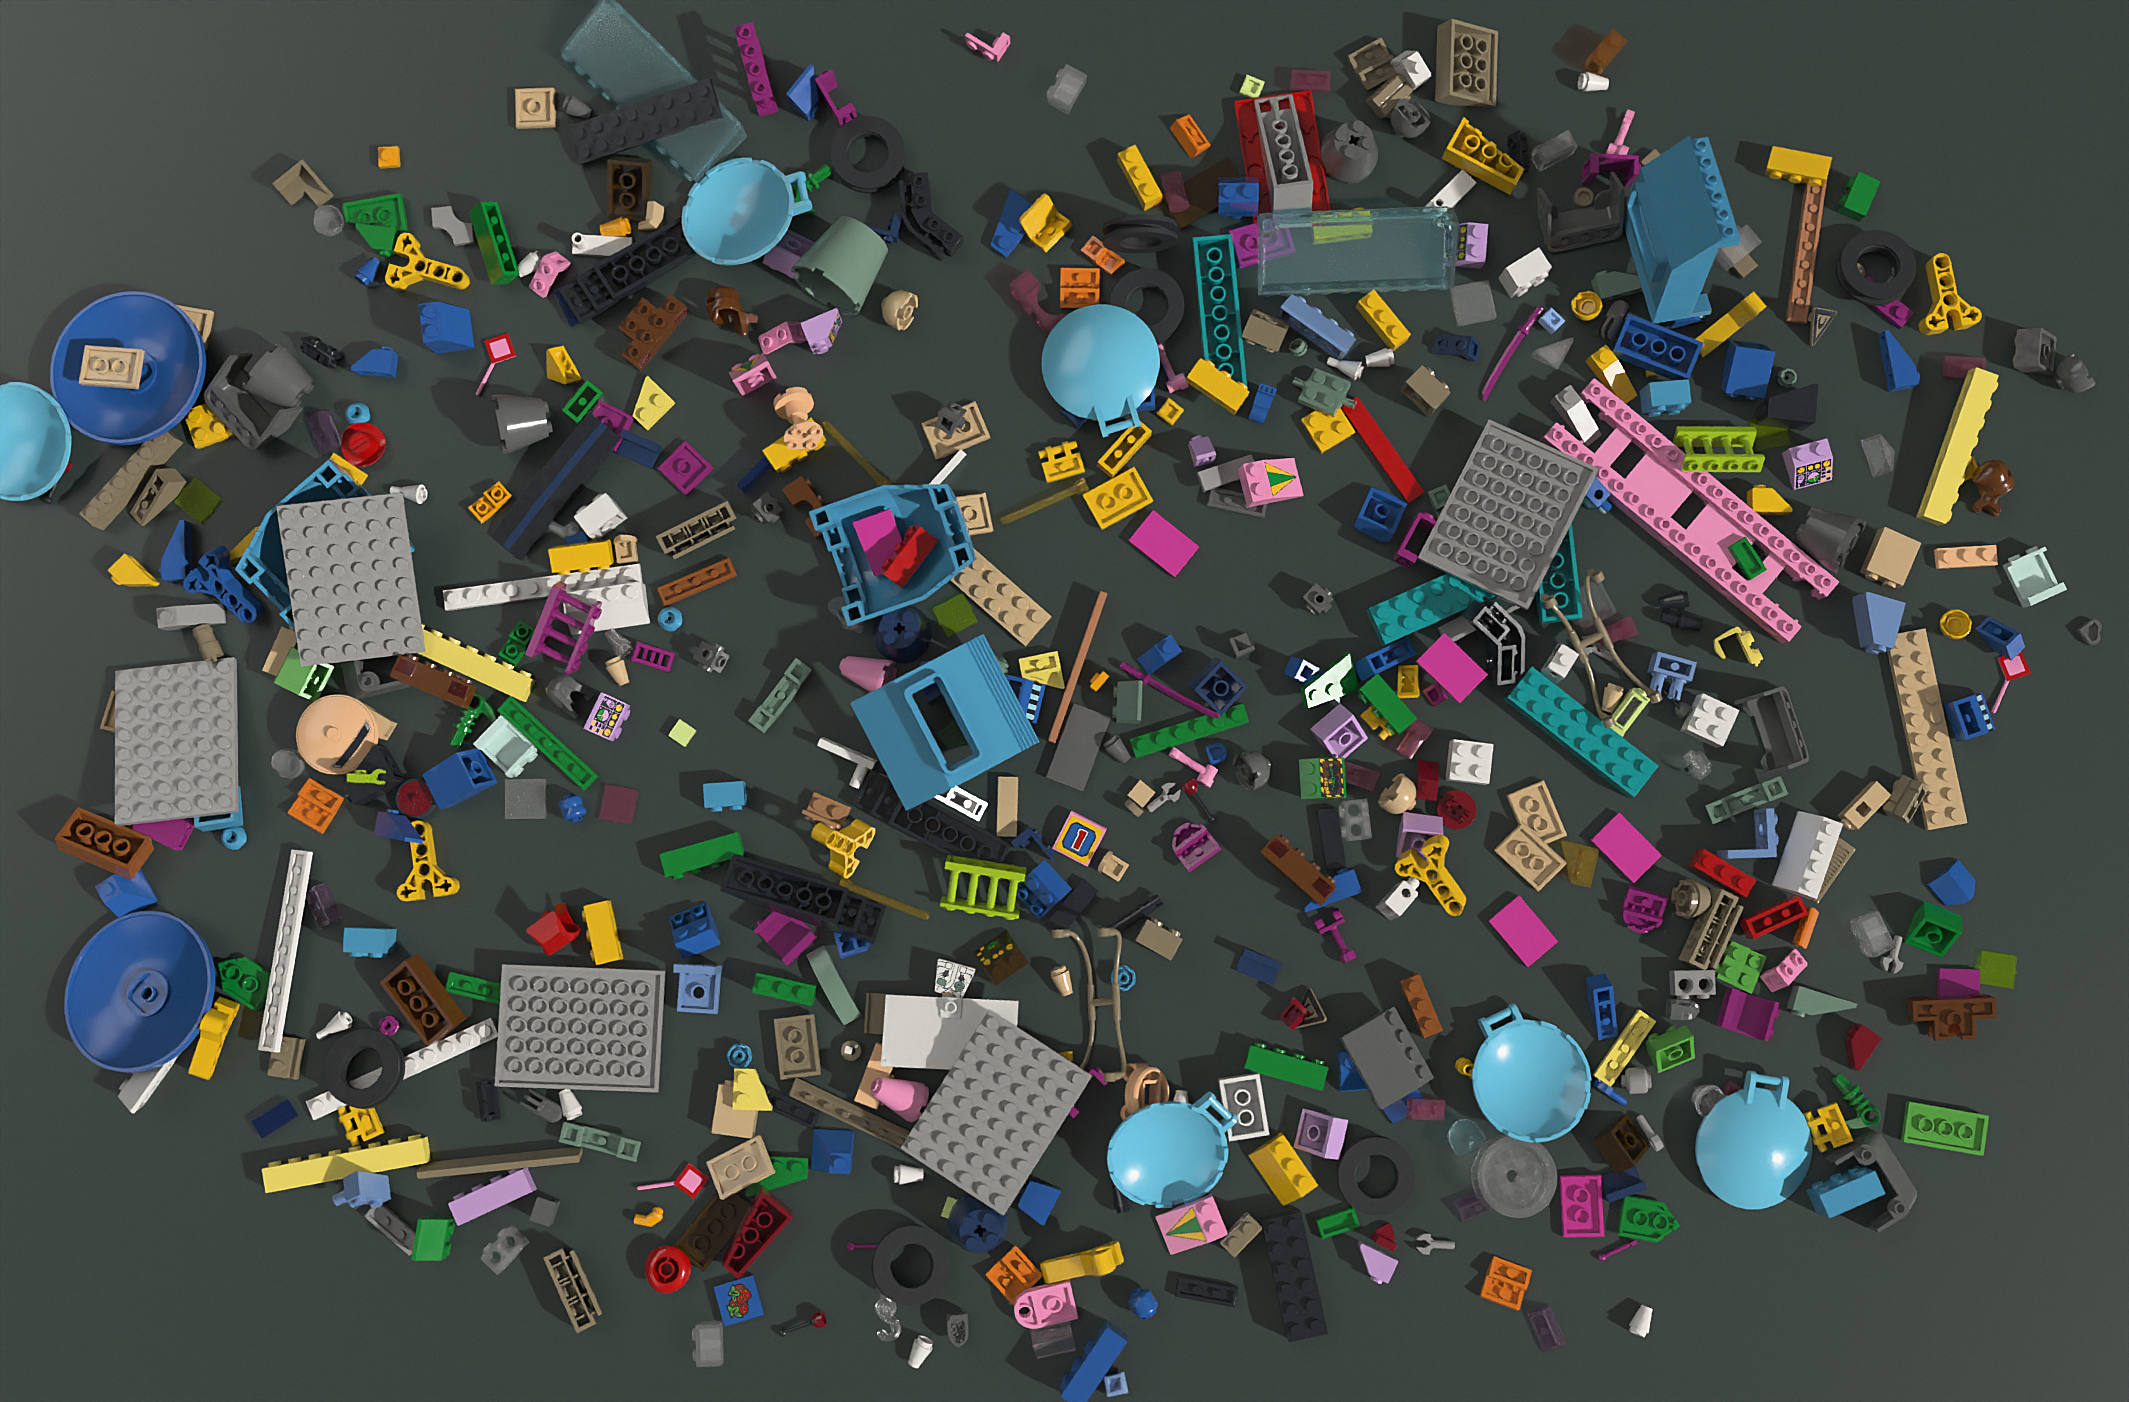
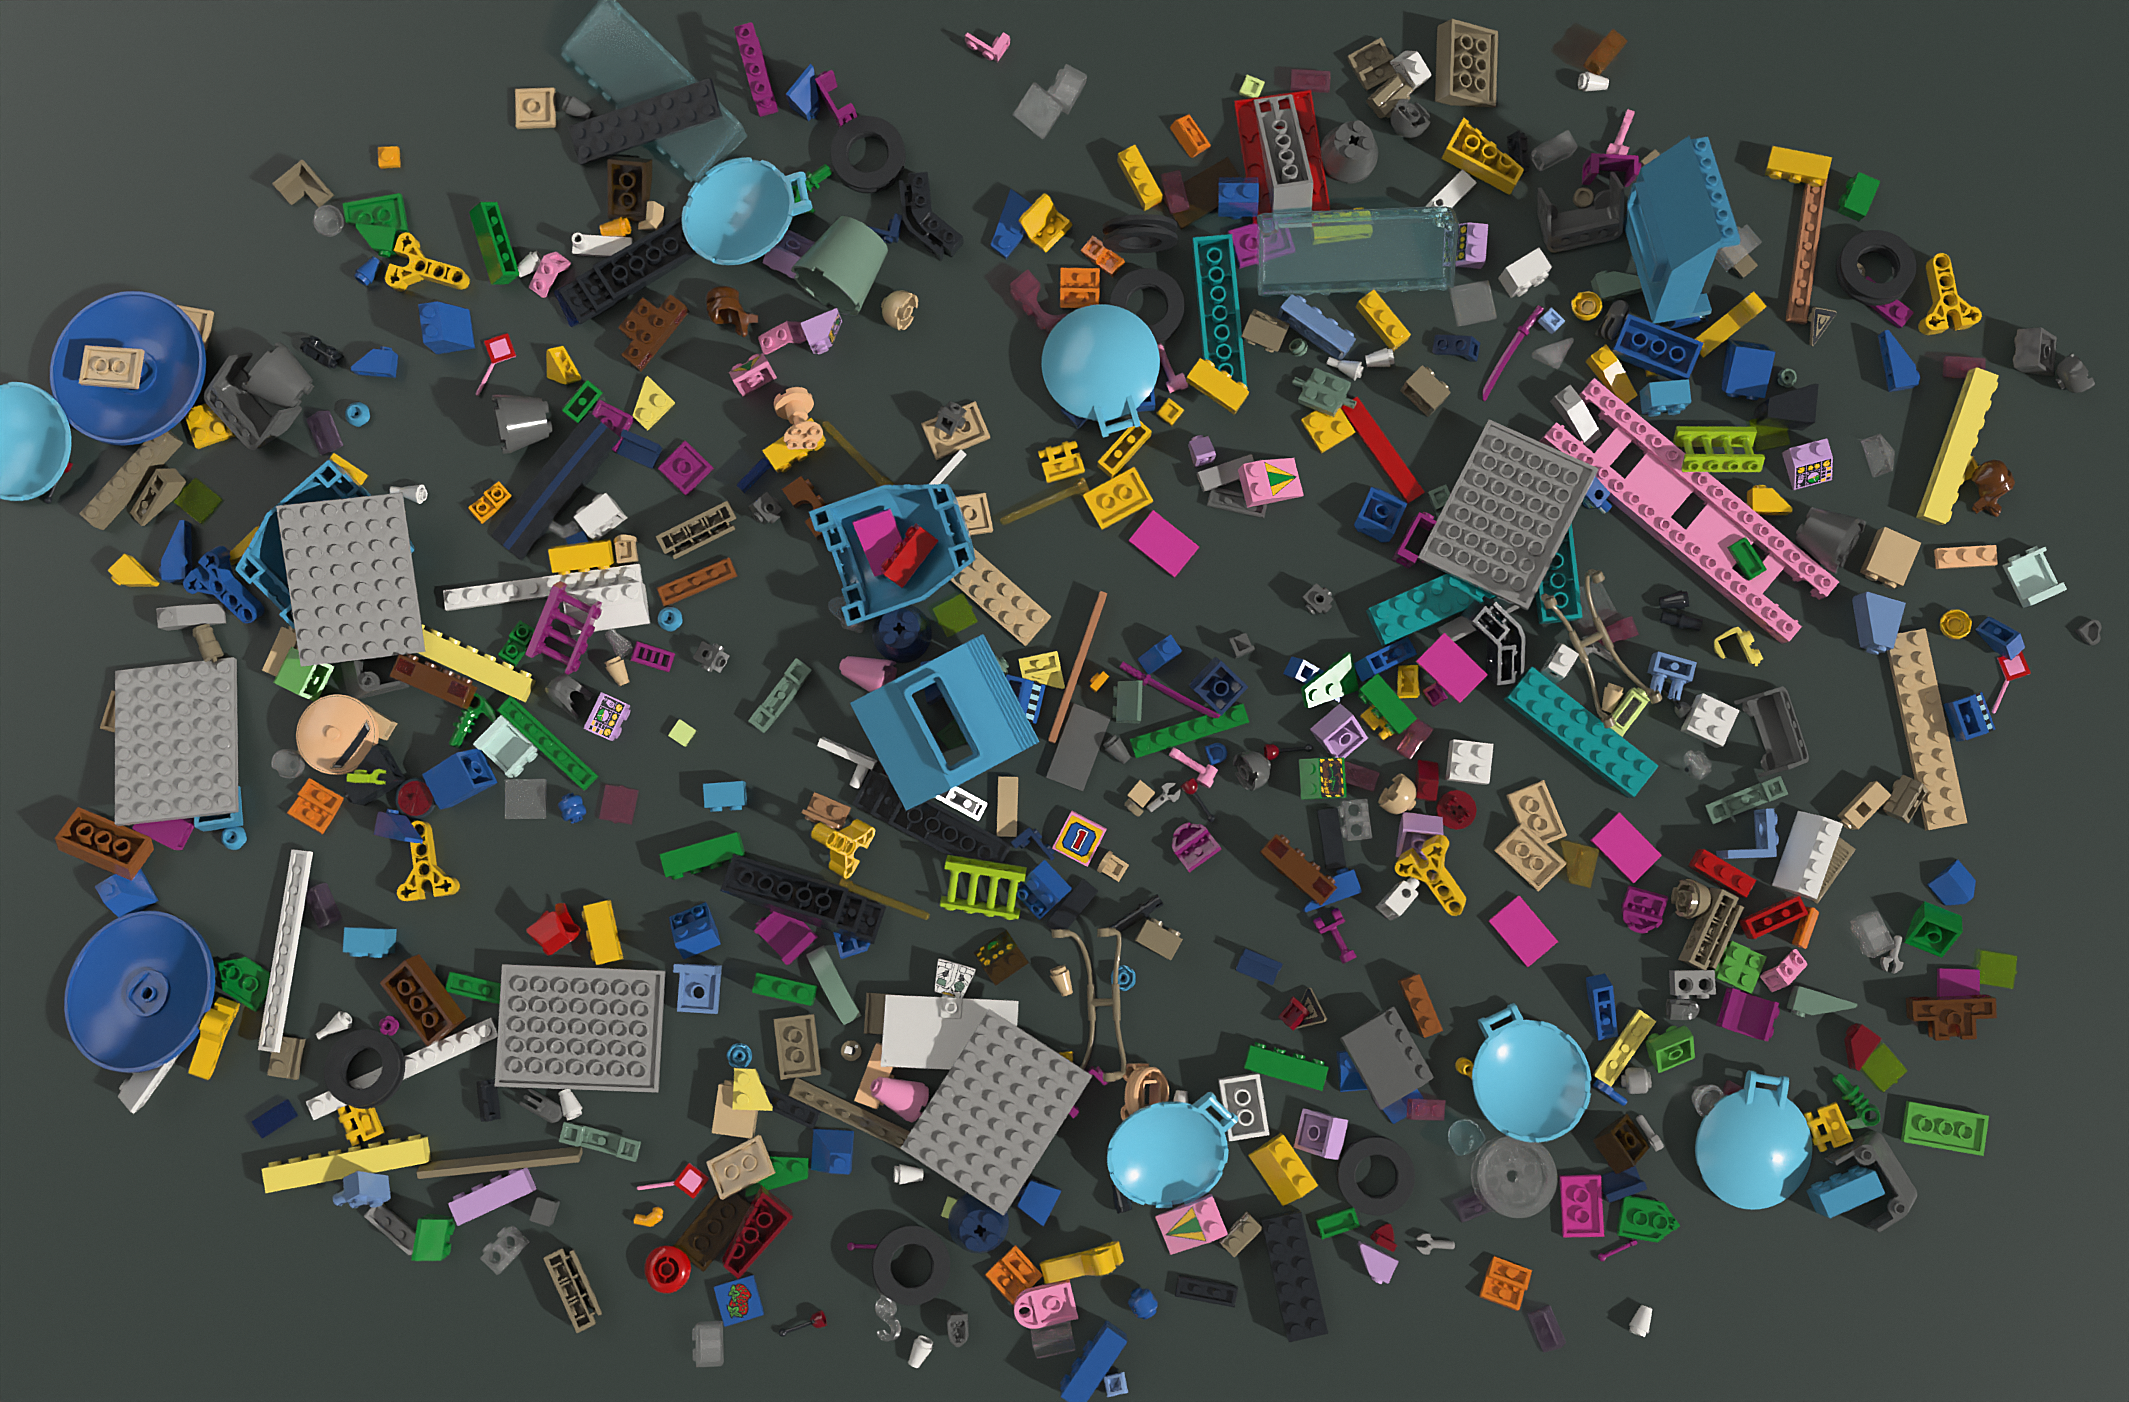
(362, 444): red hat -> none
(444, 219): light grey tile -> none
(1038, 110): none -> clear tile
(1262, 403): blue leg -> none
(1271, 751): none -> hinge
(1883, 1068): none -> clear neon green piece

